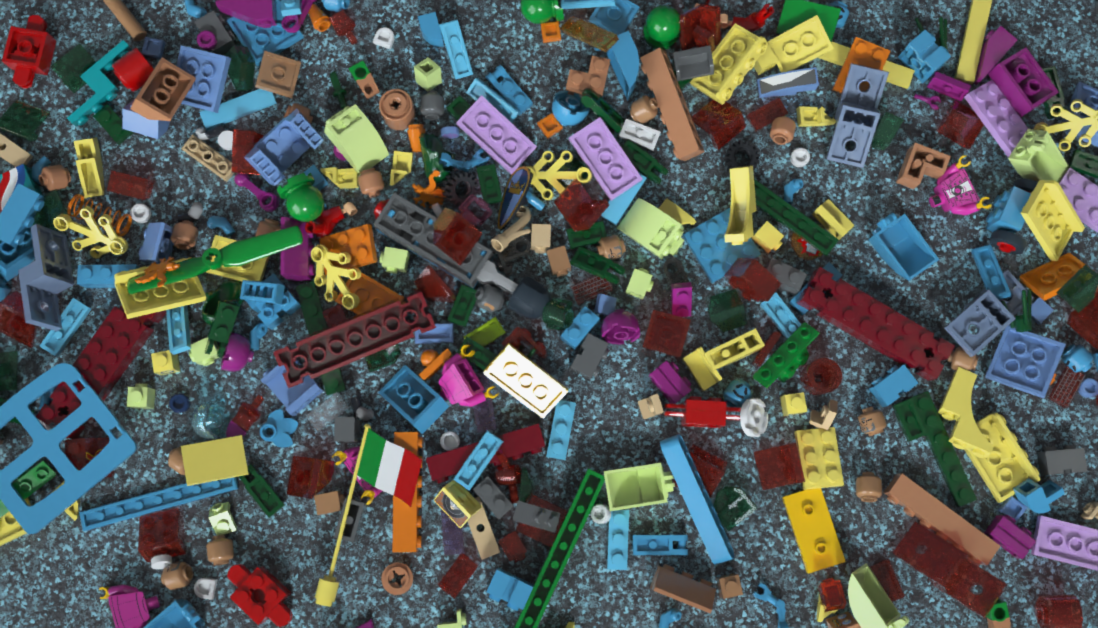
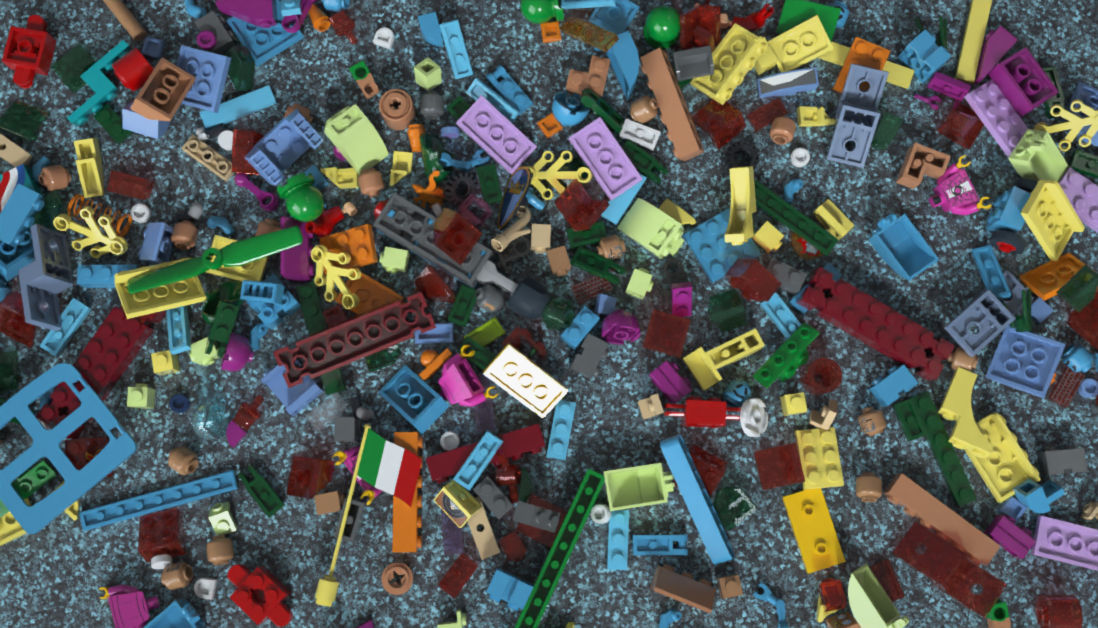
(158, 270): orange piece -> none
(214, 460): light yellow tile -> none
(278, 74): medium nougat plate -> none
(281, 427): dark azure plate -> none
(339, 92): dark green piece -> none
(763, 353): clear red tile -> none

